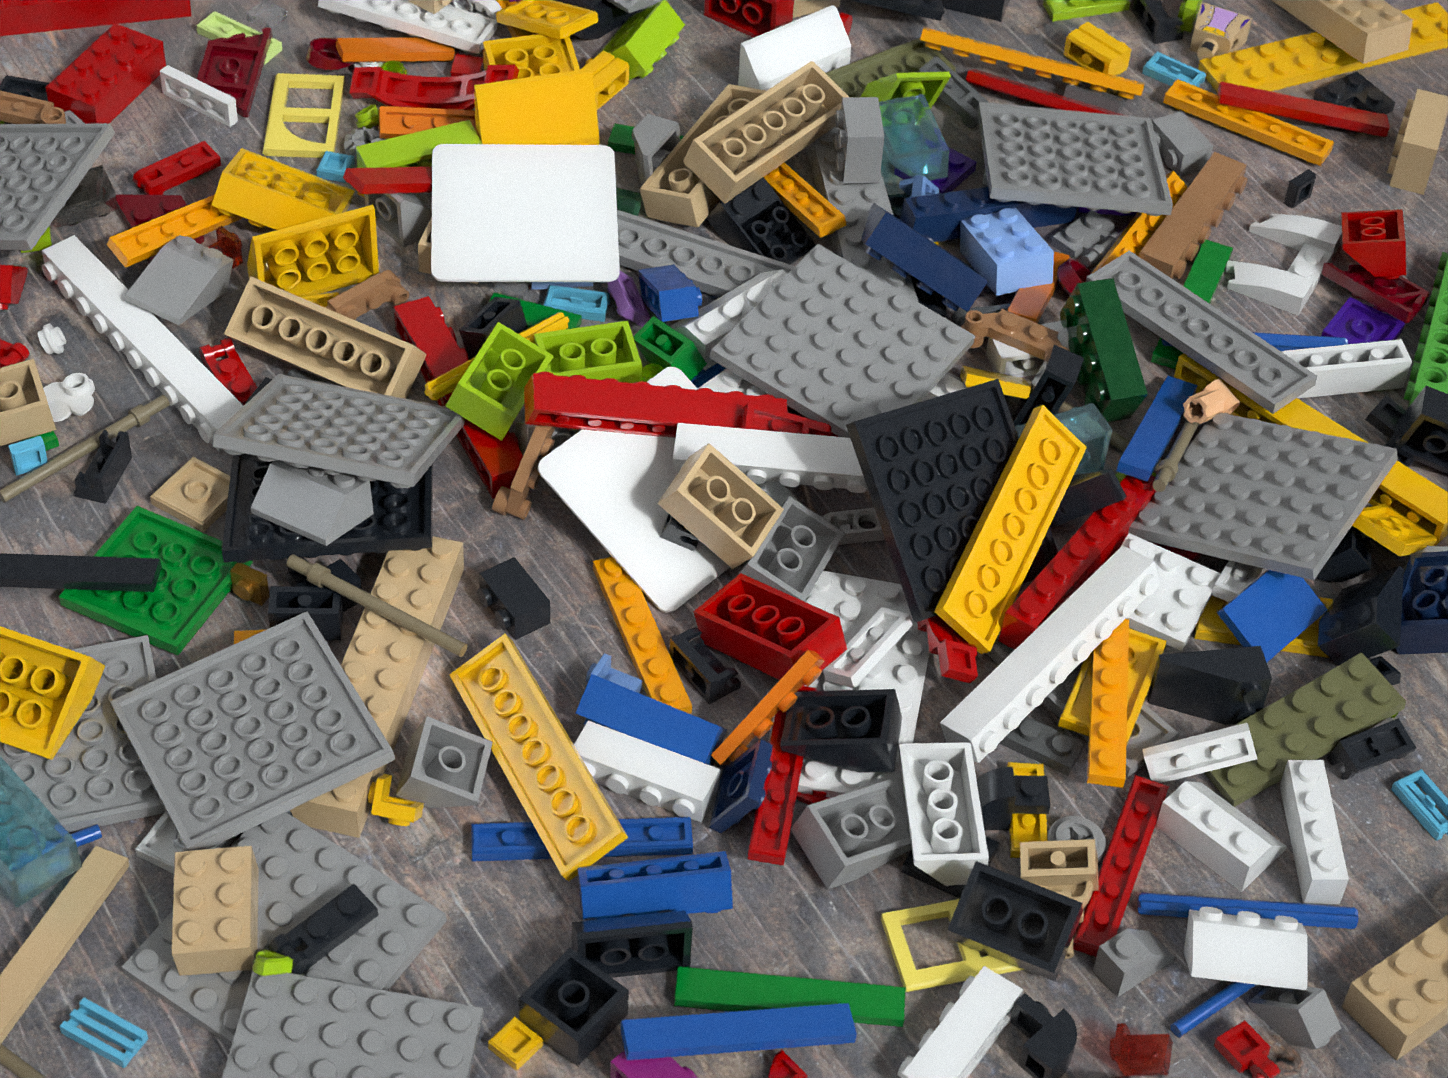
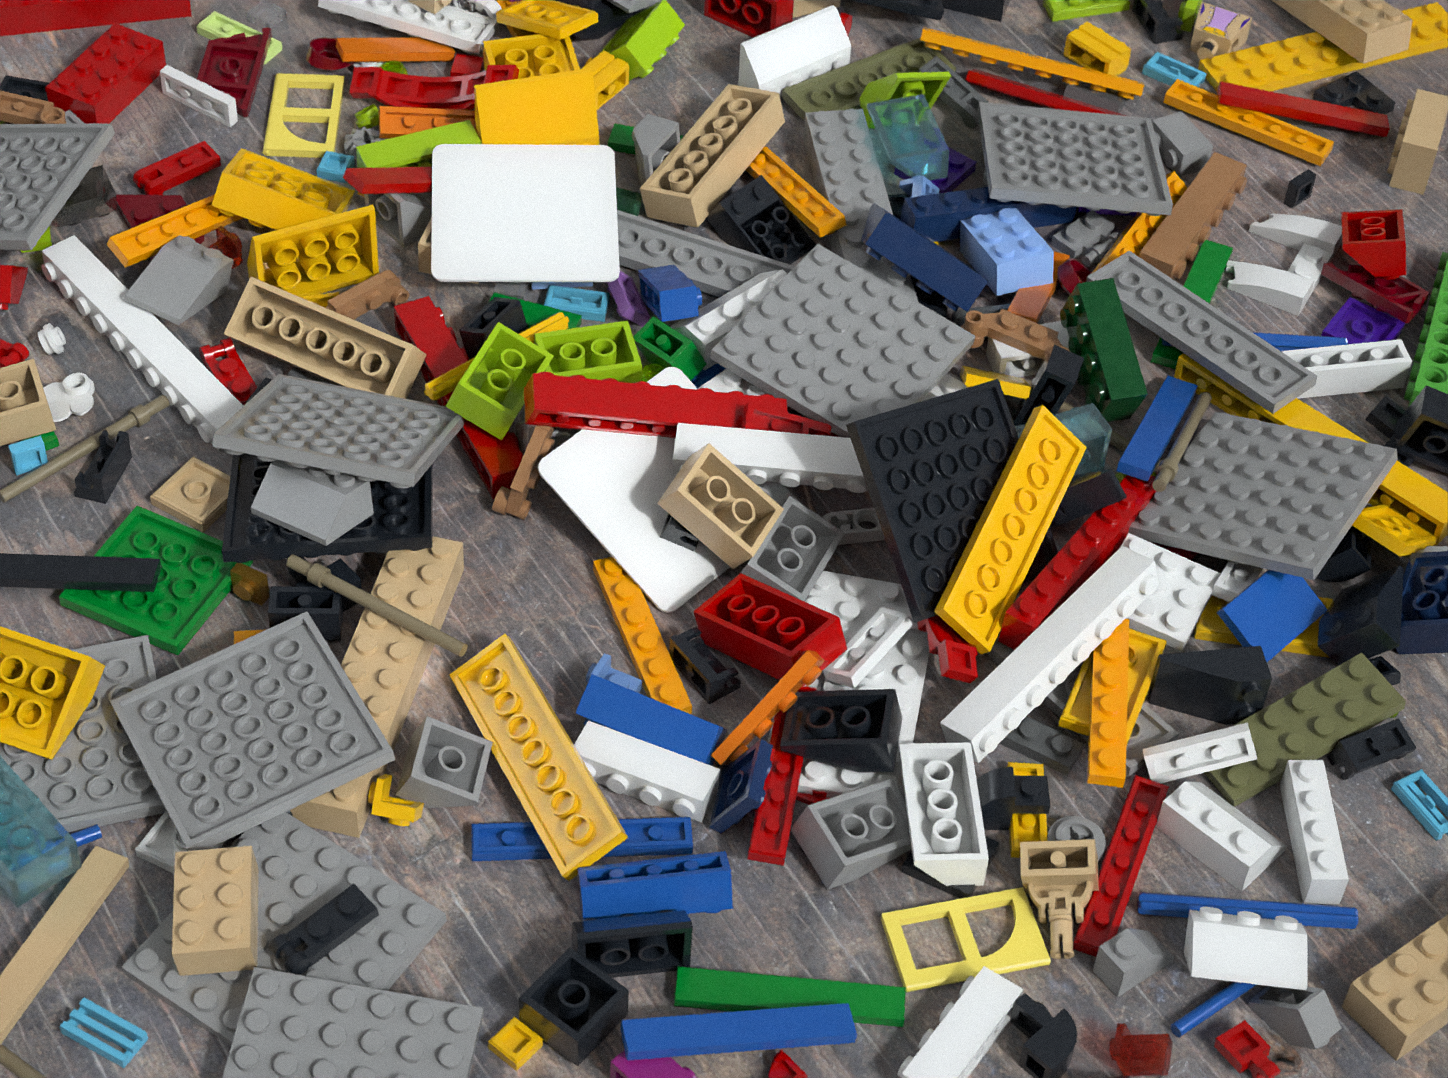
(271, 963): lime tile -> none
(514, 598): black brick -> none
(765, 132): tan brick -> none
(859, 140): light grey brick -> none
(1015, 921): black brick -> none
(1209, 402): light nougat piece -> none

